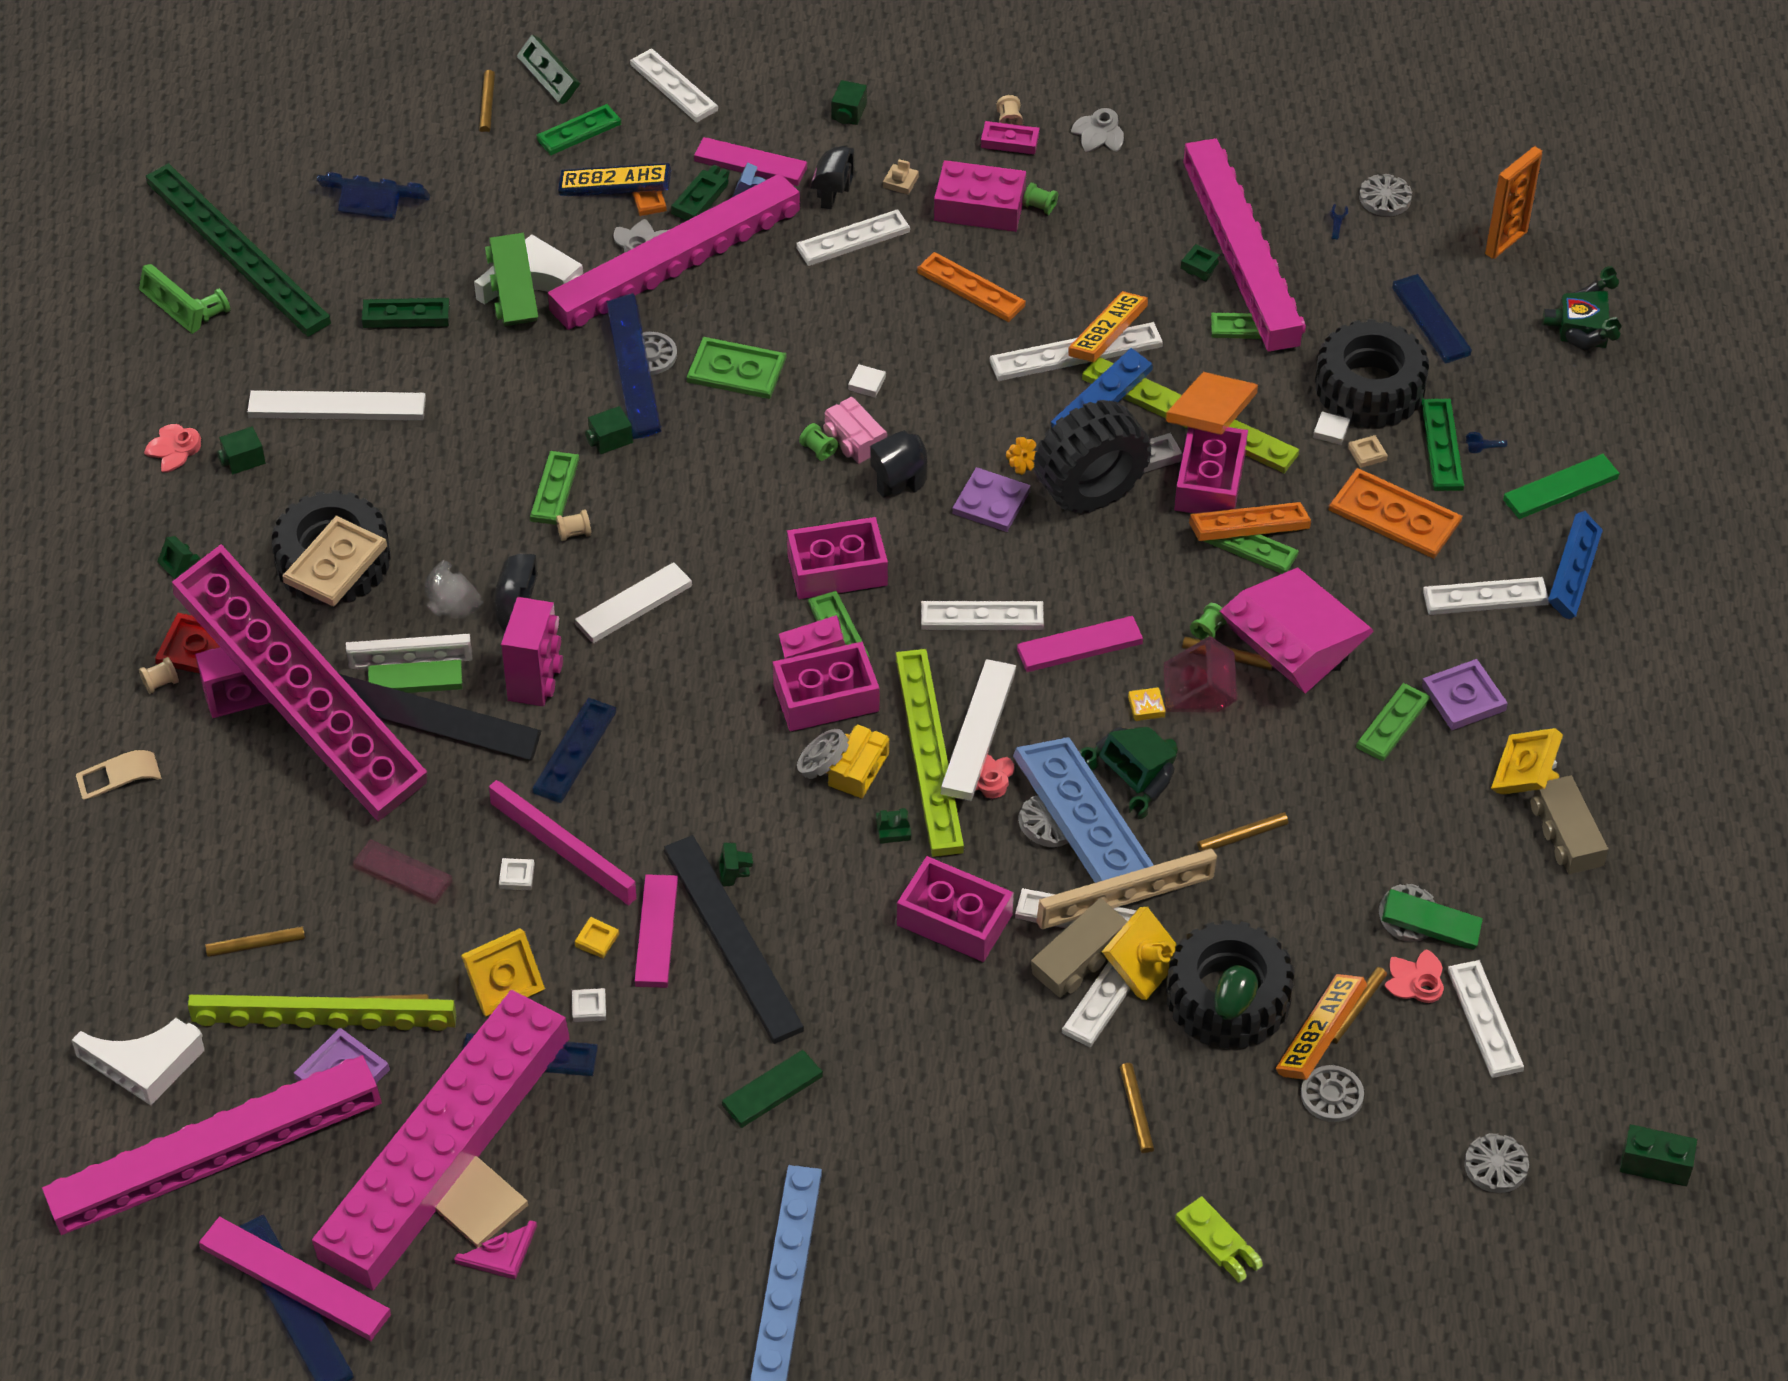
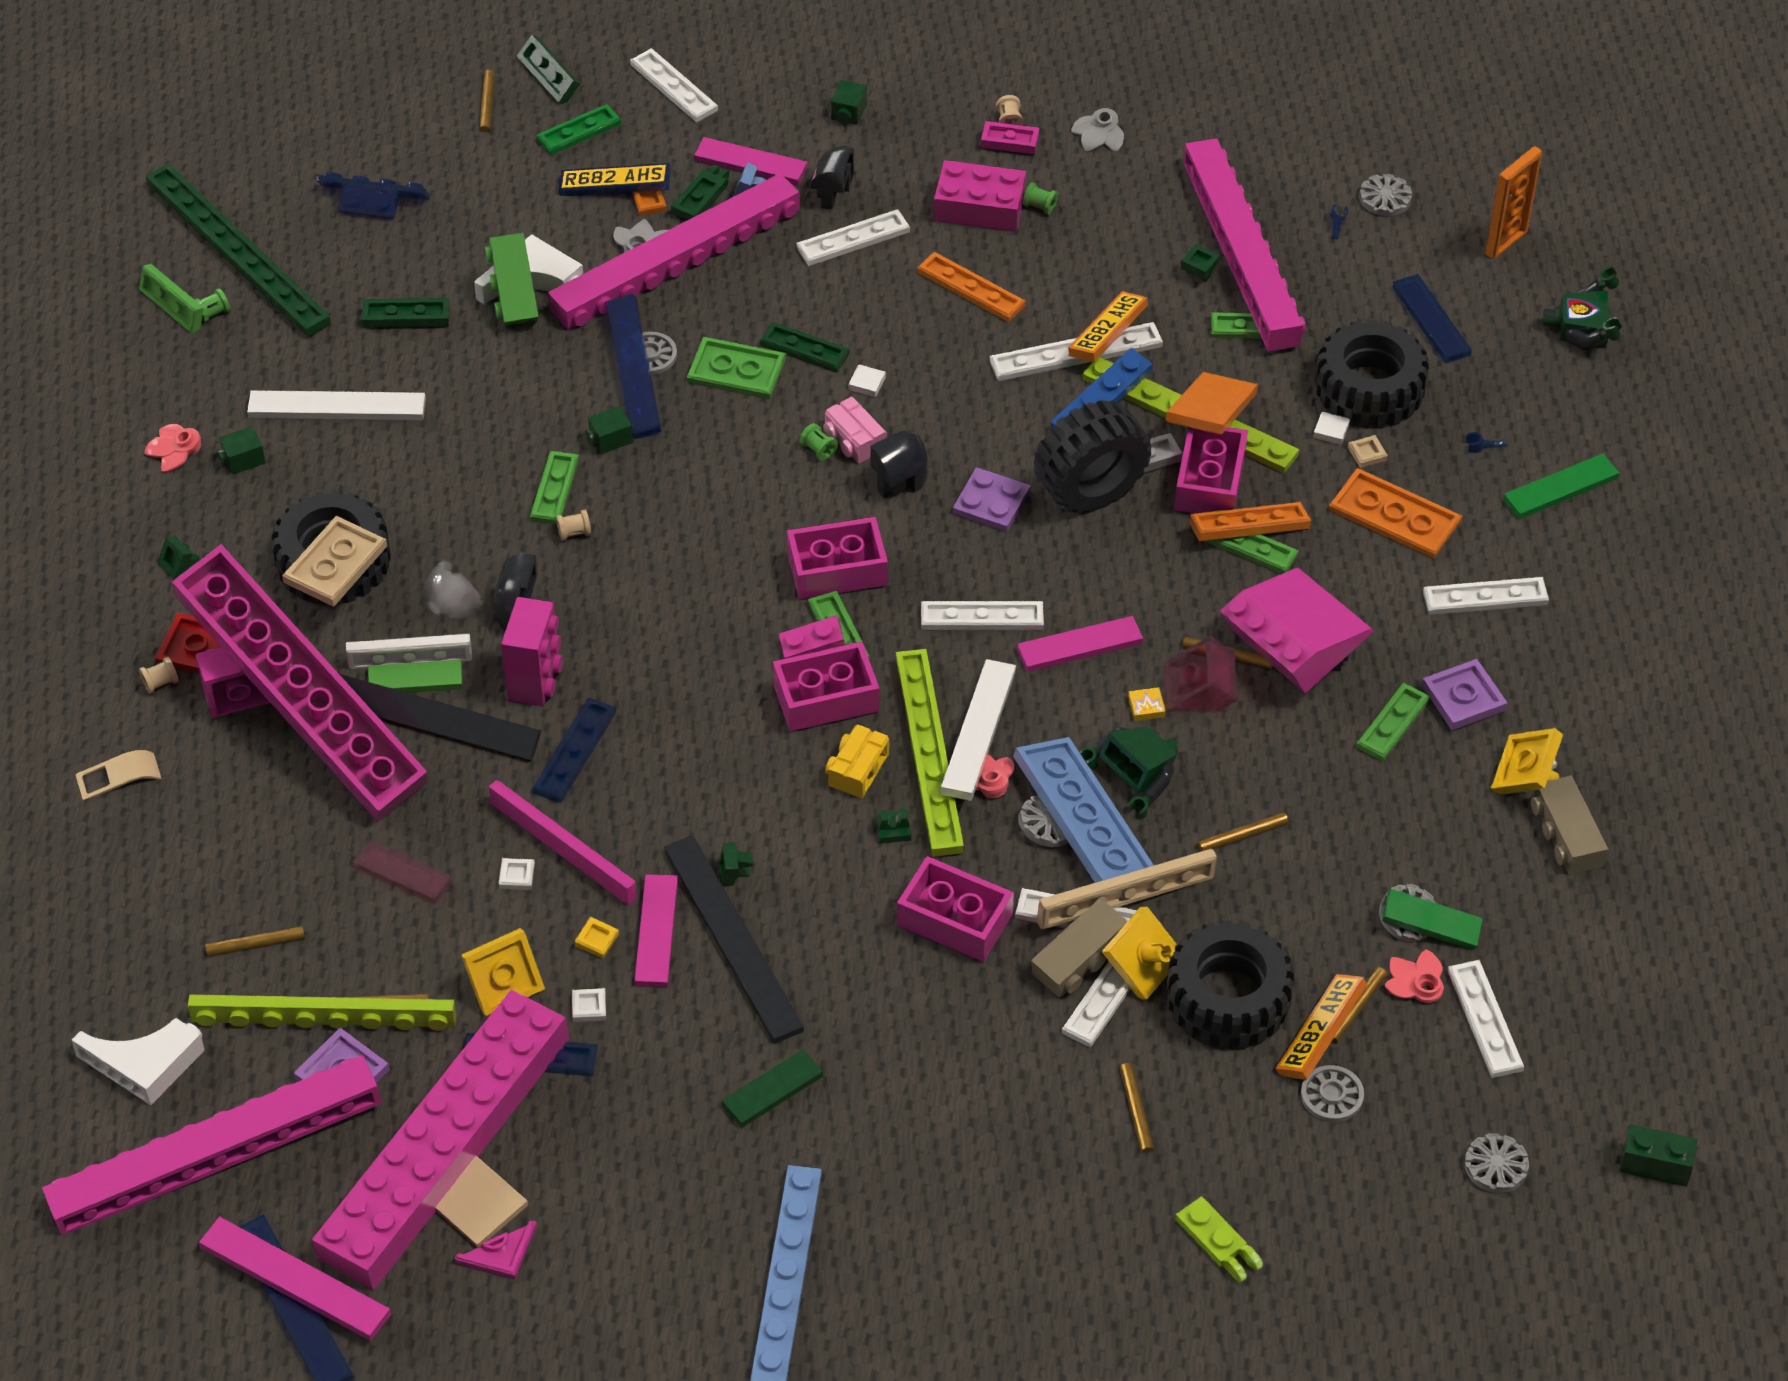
(633, 602): white tile -> none
(805, 347): none -> dark green tile
(822, 753): light grey wheel -> none
(901, 177): tan tile -> none
(1022, 455): light orange plant -> none
(1208, 622): bright green bush -> none
(1235, 992): dark green animal -> none
(1442, 445): green tile -> none
(1575, 565): blue plate -> none

